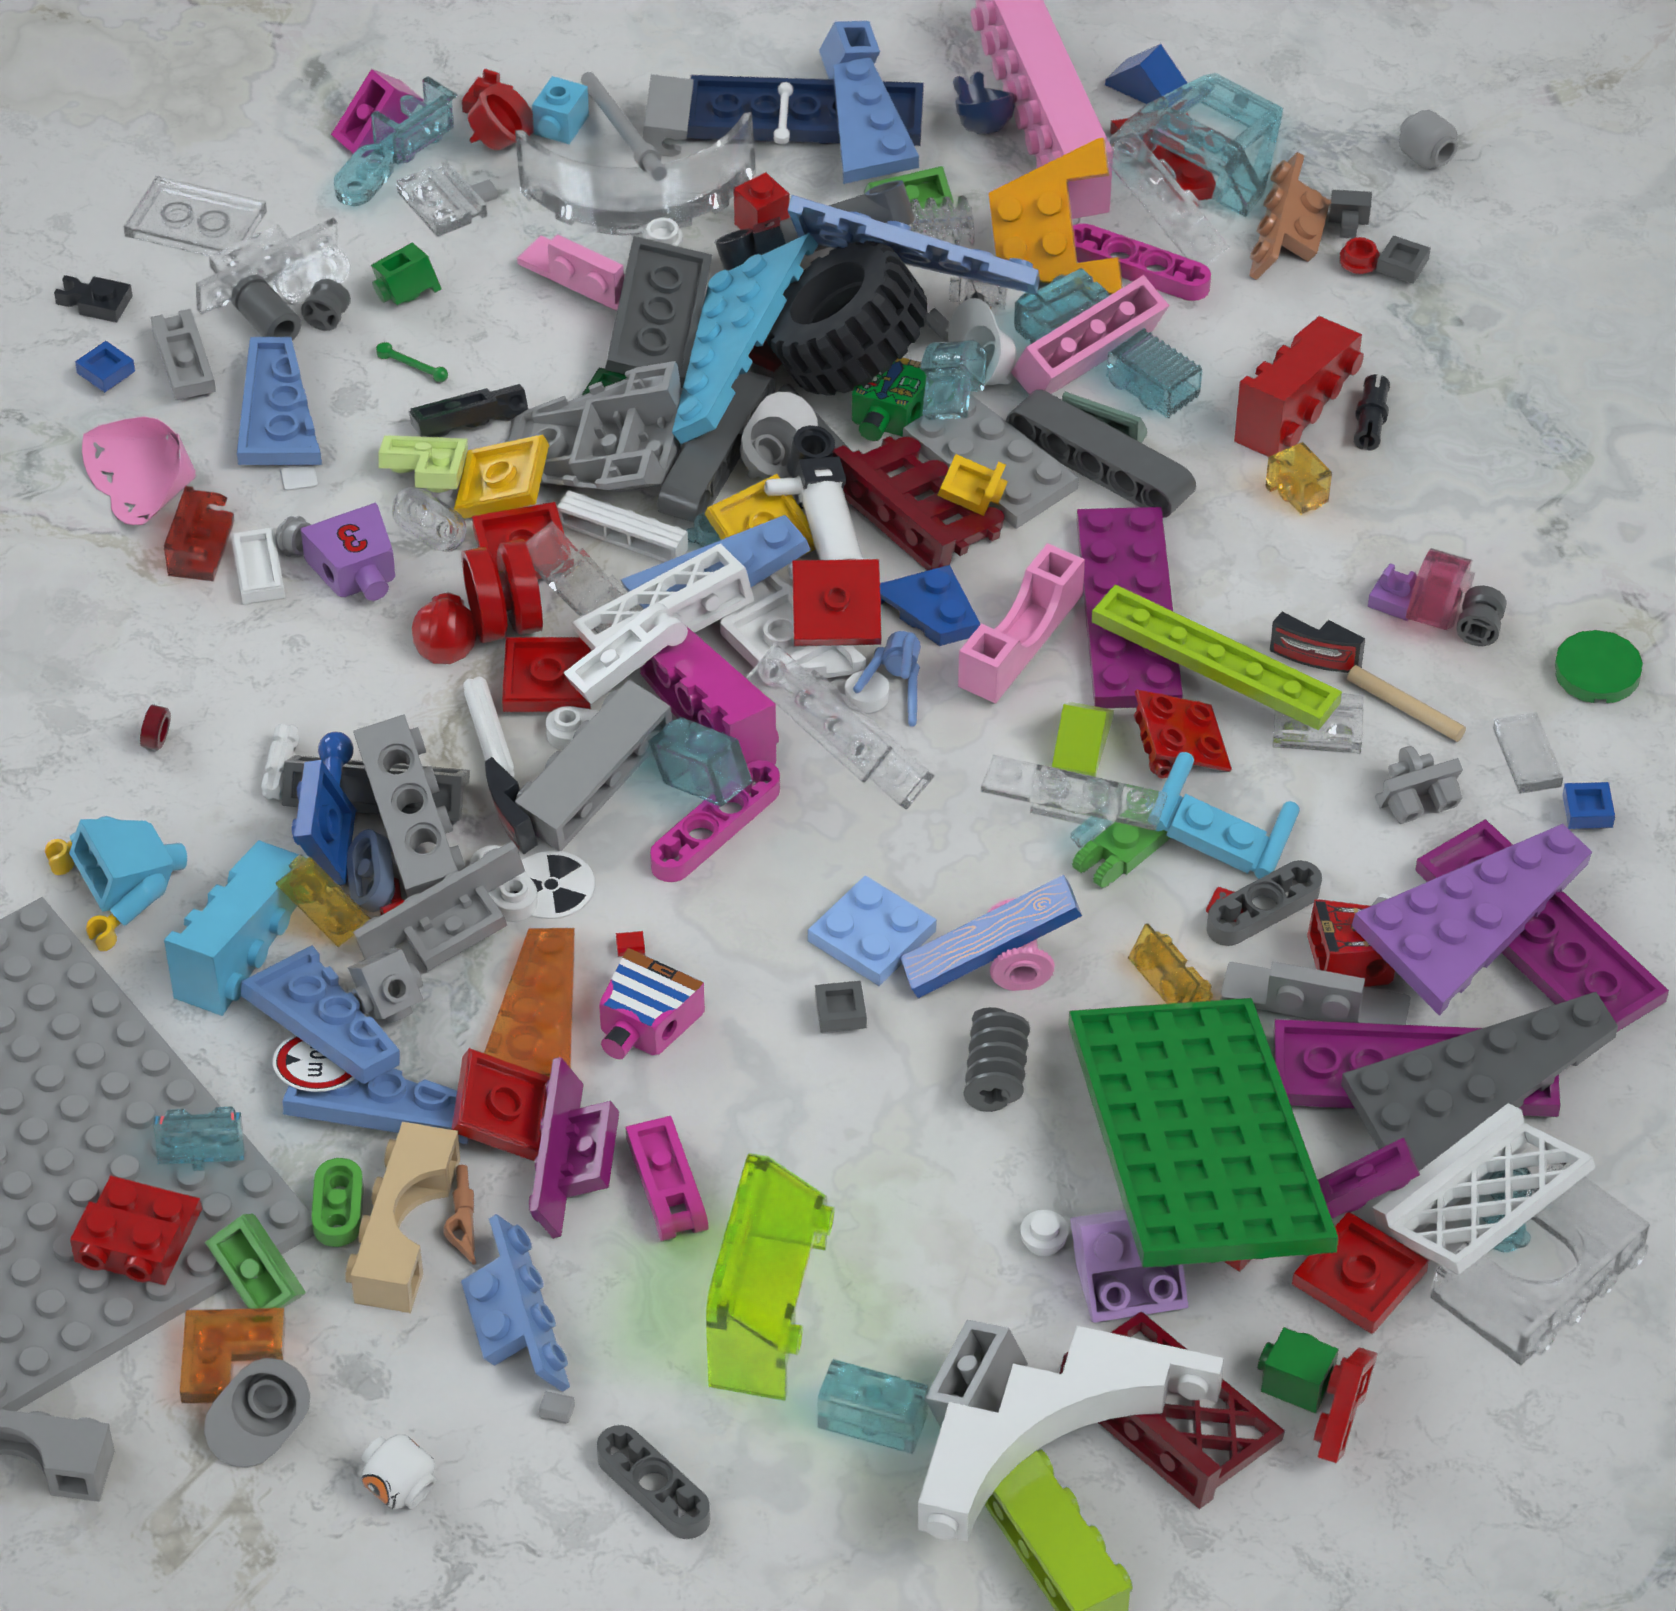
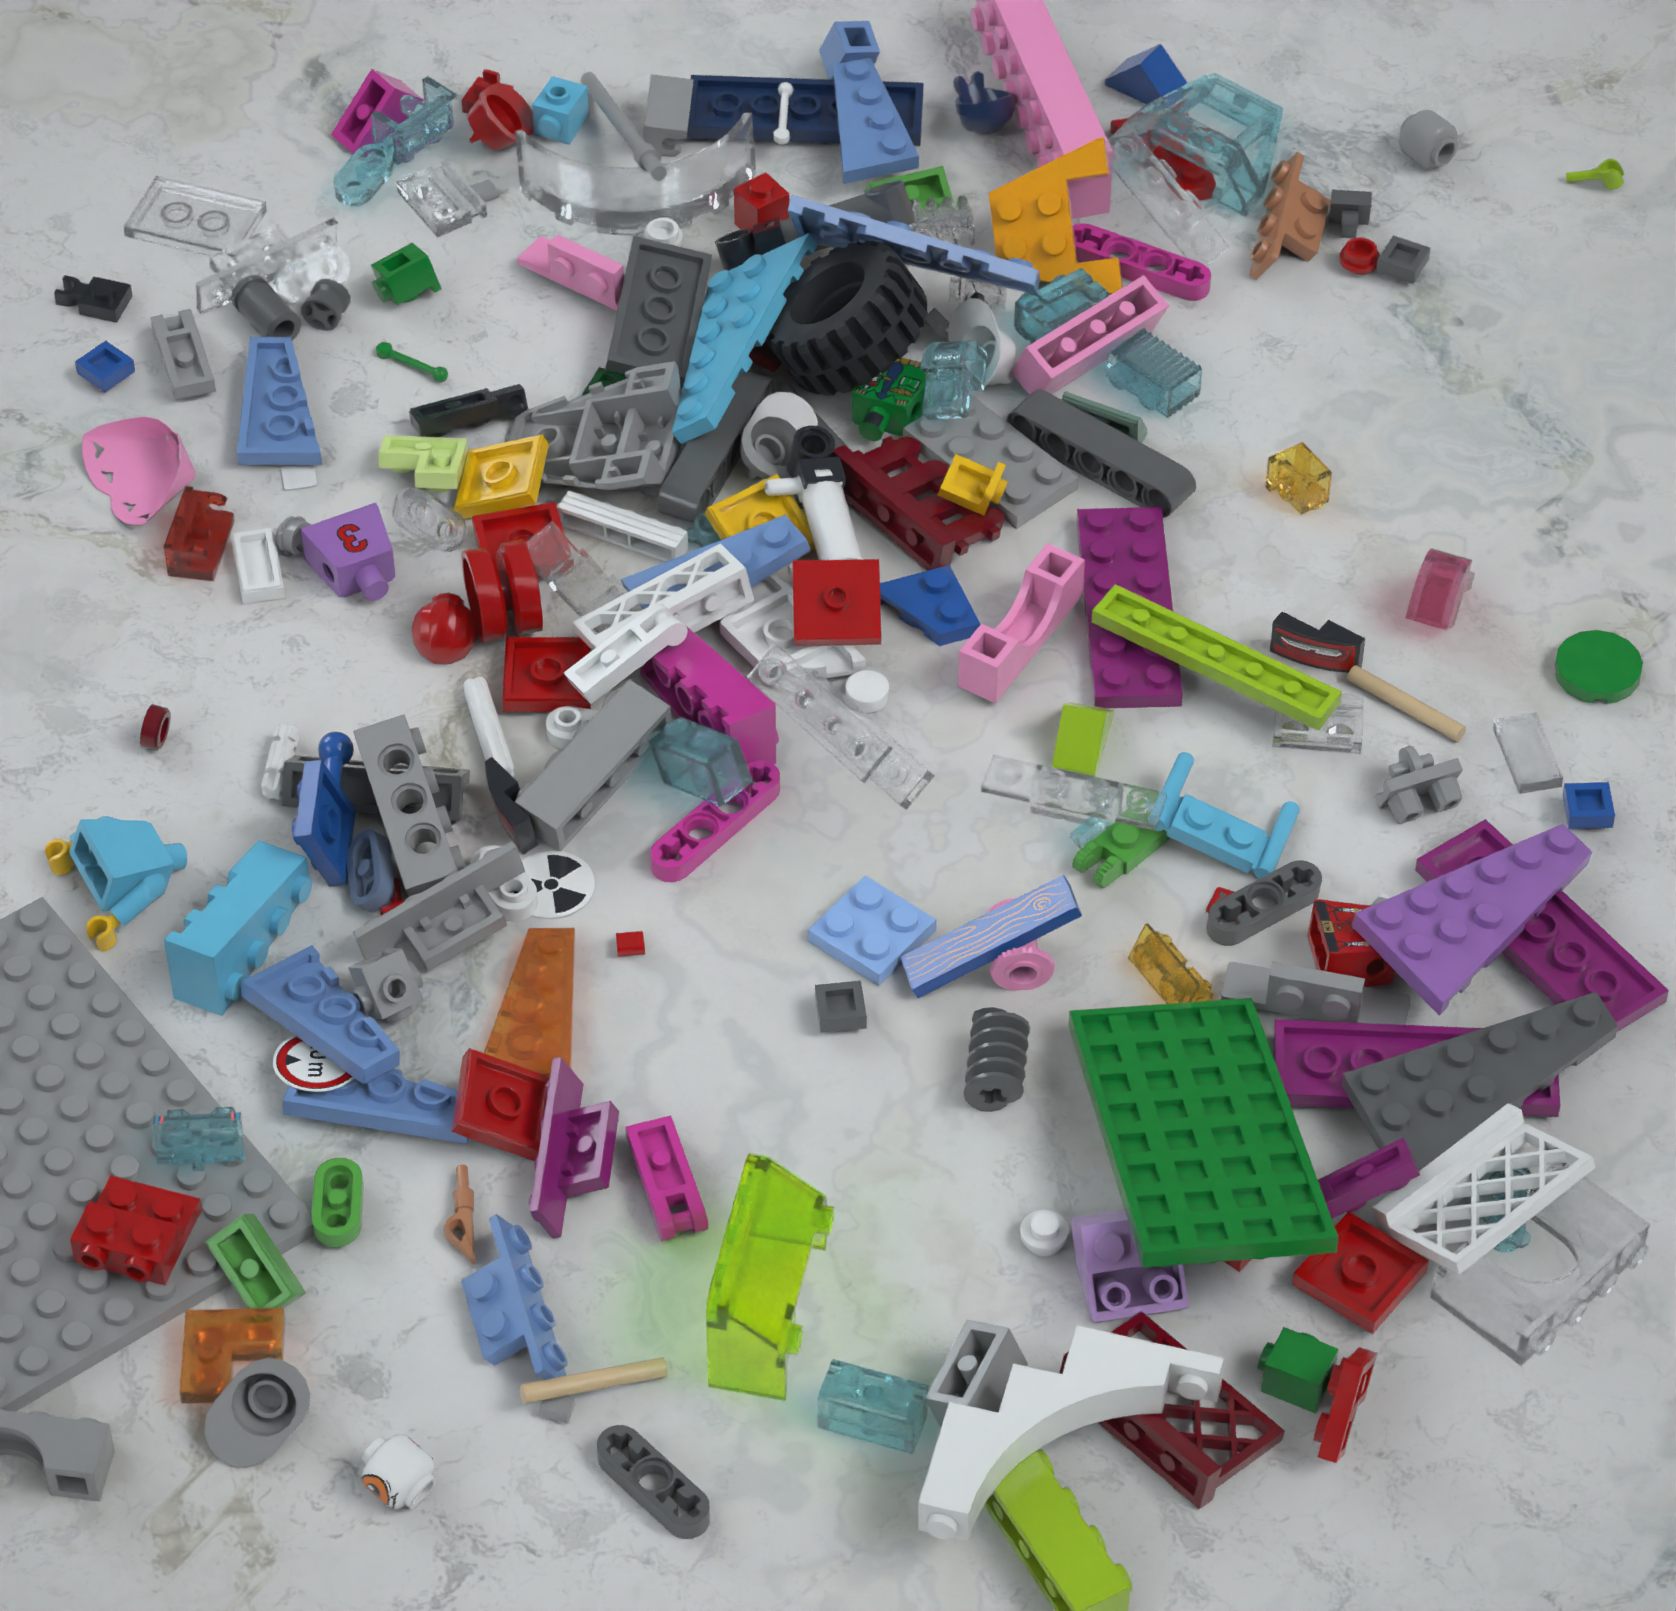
(322, 900): clear yellow hinge -> none
(418, 1170): tan arch -> none
(593, 1380): none -> tan bar
(647, 1006): torso -> none
(900, 659): medium blue plant -> none
(1178, 726): red hinge -> none
(1295, 386): red wedge -> none
(1372, 412): black pin -> none
(1392, 592): medium lavender tile -> none
(1481, 615): dark grey wheel -> none
(1609, 171): none -> lime hand

